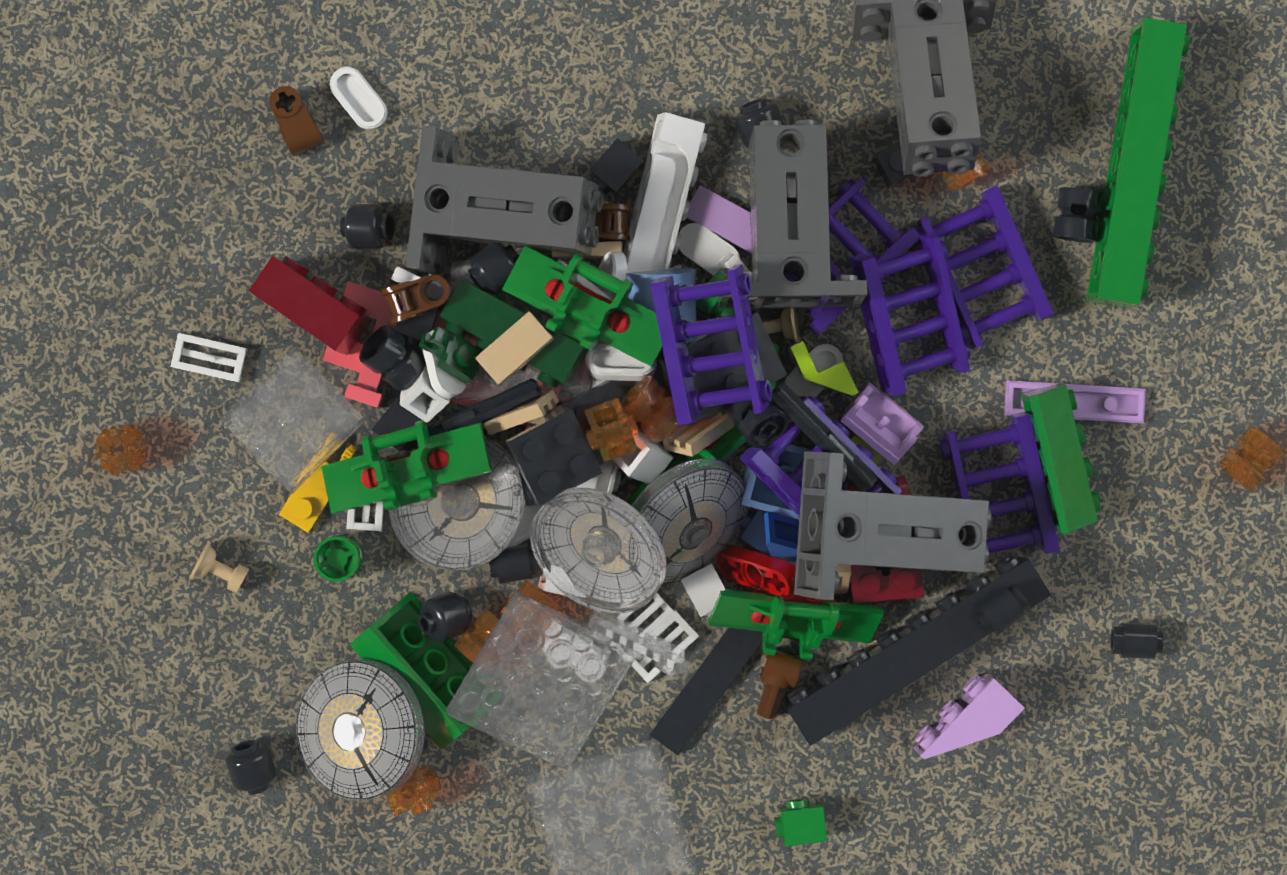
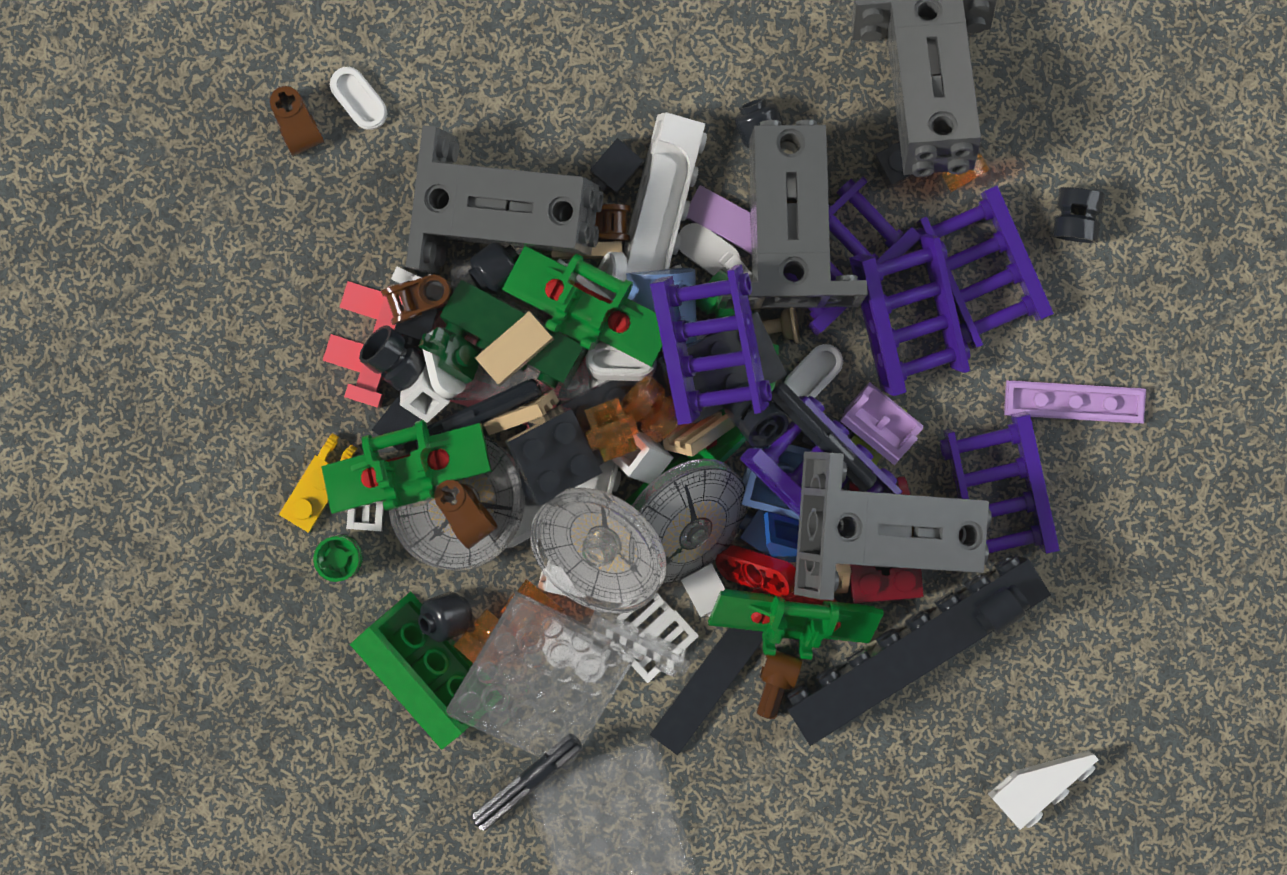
(133, 454): clear orange brick -> none
(207, 563): tan piece -> none
(238, 364): white tile -> none
(250, 766): black head -> none
(293, 419): clear plate -> none
(311, 303): dark red brick -> none
(360, 729): dish -> none
(367, 226): black head -> none
(419, 800): clear orange brick -> none
(467, 517): none -> reddish brown piece
(514, 564): black brick -> none
(527, 782): none -> black axle
(801, 823): green brick -> none
(834, 378): lime slope -> none
(976, 716): lavender slope -> none
(1033, 788): none -> white slope
(1061, 457): green slope -> none
(1136, 640): black brick -> none
(1137, 163): green brick -> none
(1251, 458): clear orange wheel -> none

